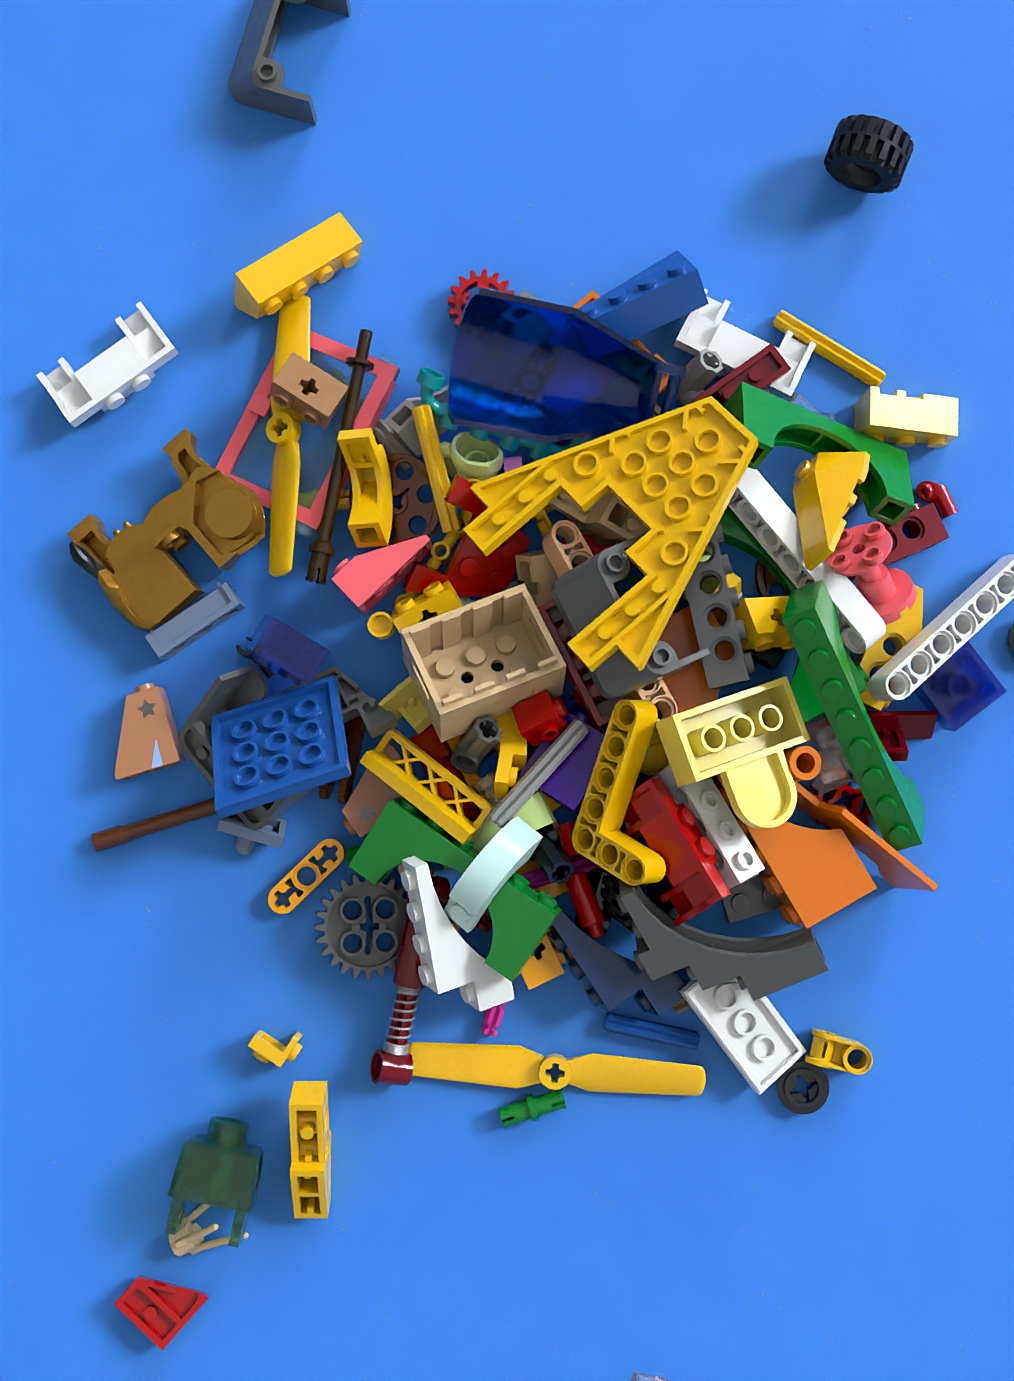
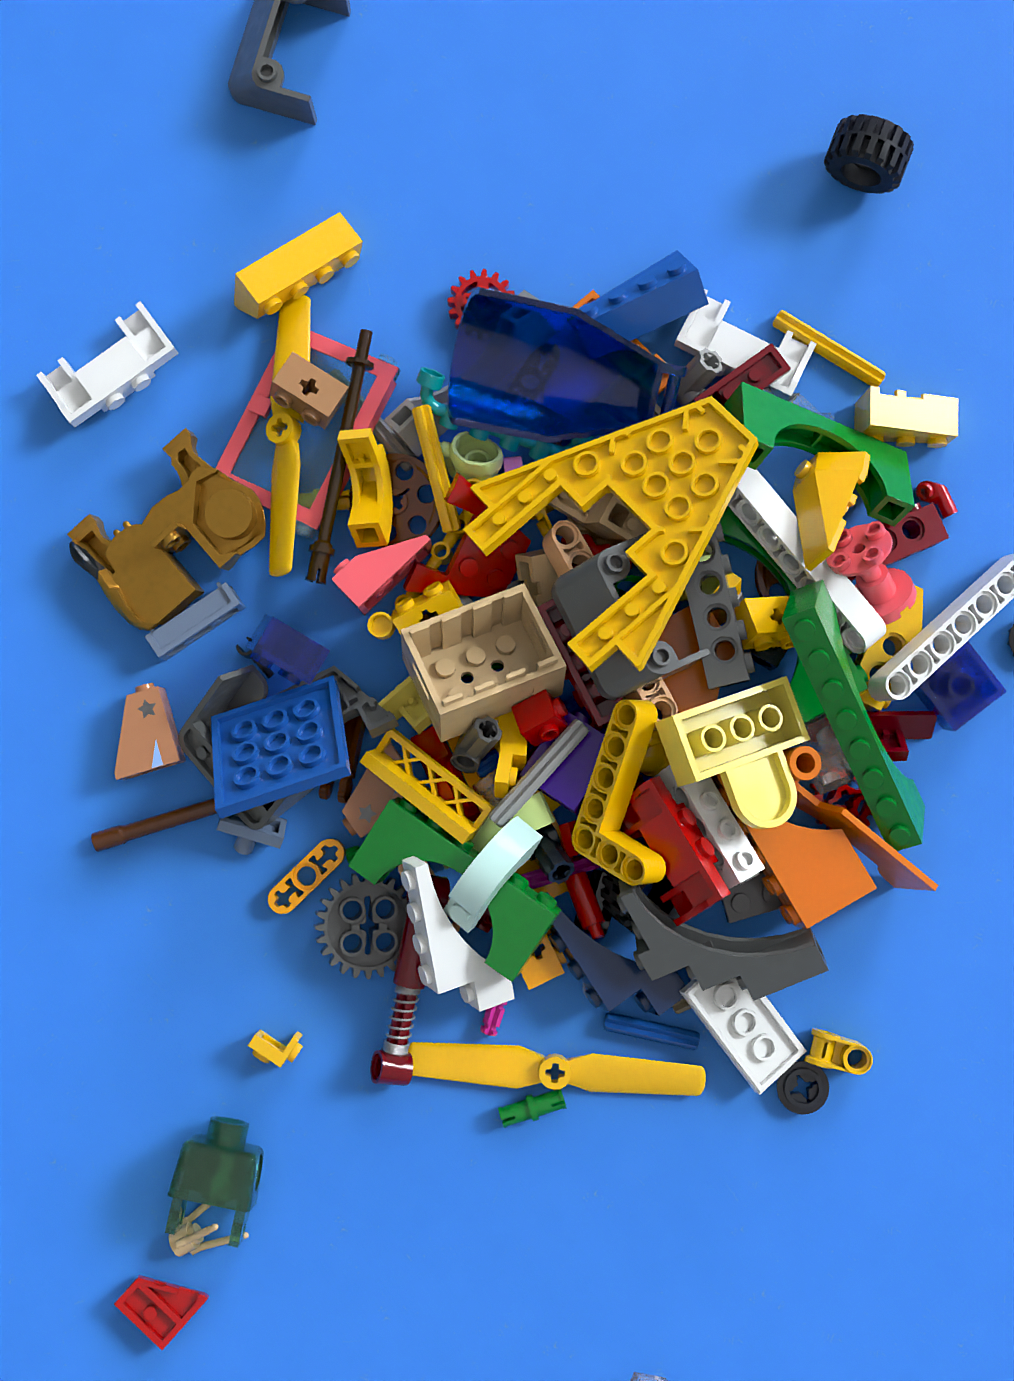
(310, 1149): yellow brick -> none

